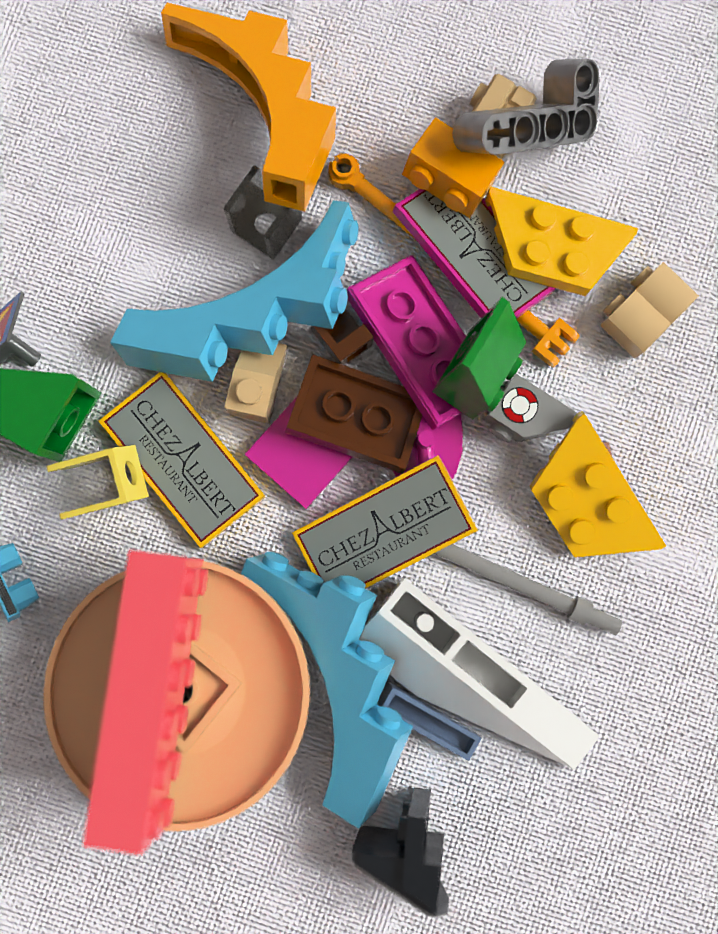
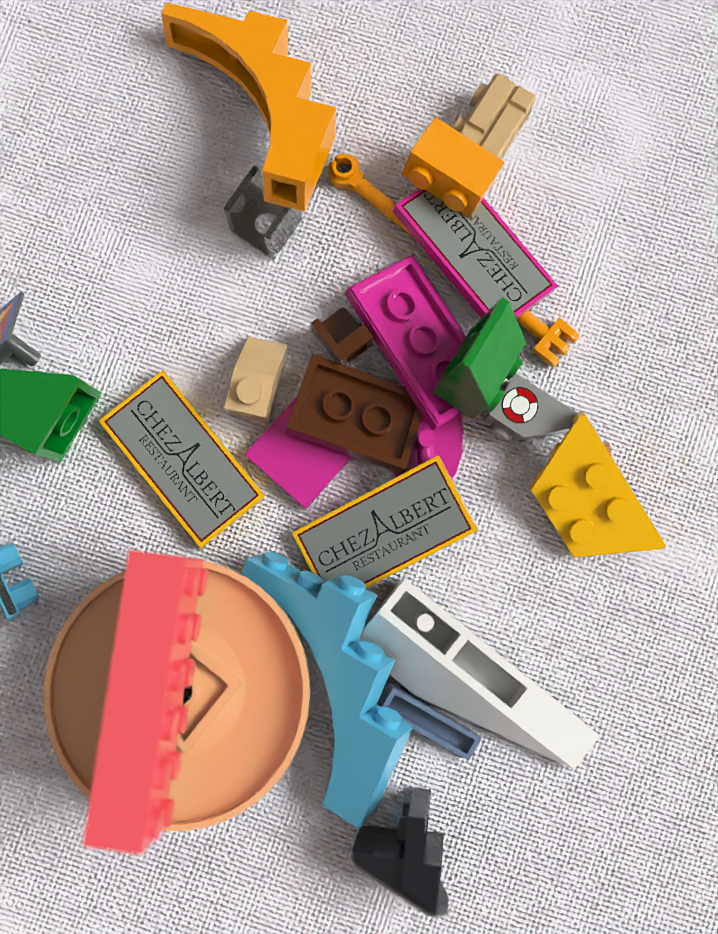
(118, 458): light yellow piece -> none
(254, 319): medium azure arch -> none
(555, 242): yellow wing -> none
(564, 118): flat silver beam -> none
(577, 609): light grey bar -> none
(649, 310): tan brick -> none

